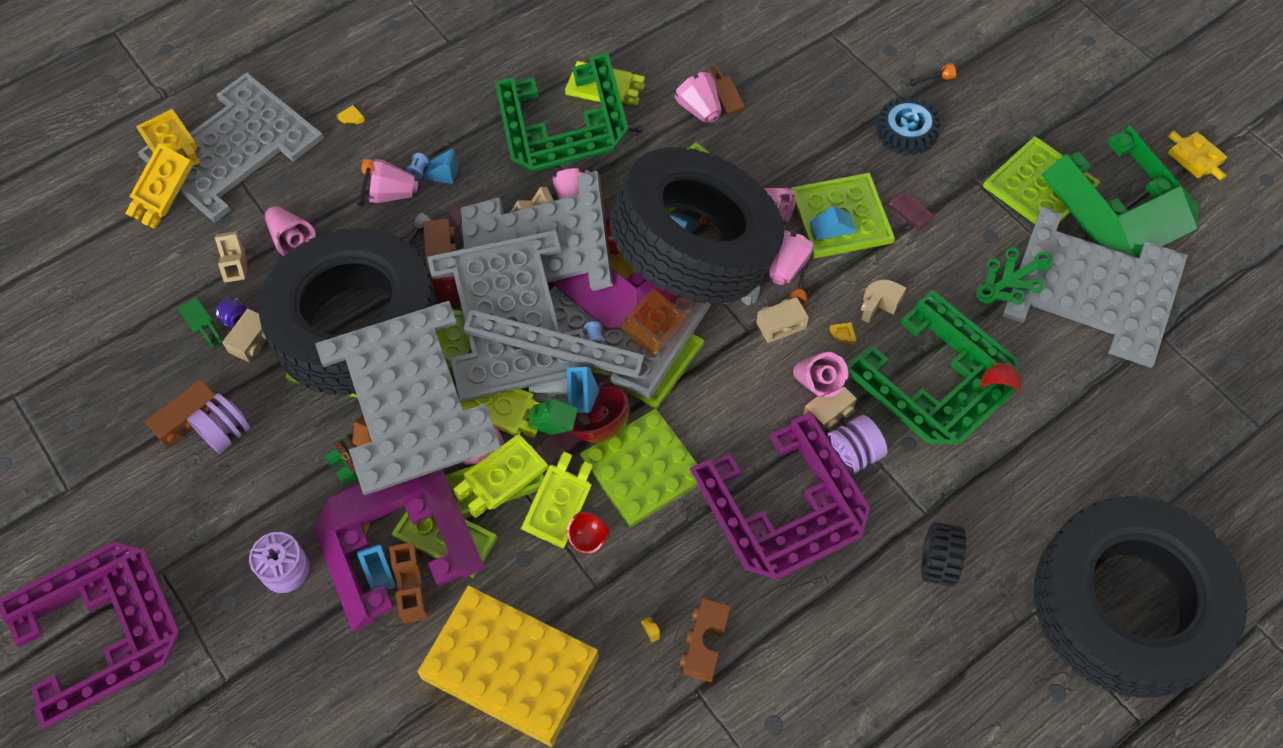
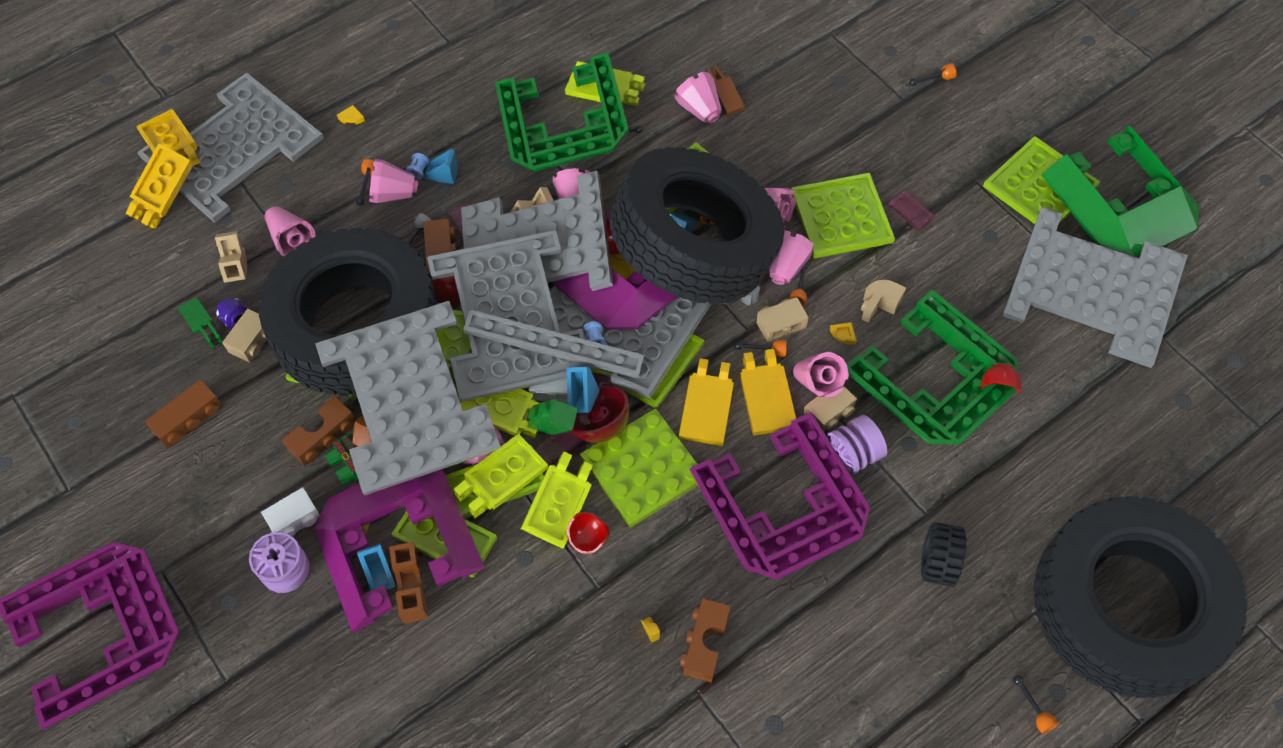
(219, 423): lavender wheel -> none
(291, 513): none -> white brick
(308, 445): none -> dark orange arch
(509, 665): yellow brick -> none
(653, 322): clear orange brick -> none
(707, 405): none -> yellow tile
(766, 394): none -> yellow tile
(779, 347): none -> hinge
(832, 223): dark azure slope -> none
(910, 115): wheel -> none
(1011, 279): green plant -> none
(1045, 721): none -> hinge
(1197, 155): yellow plate -> none

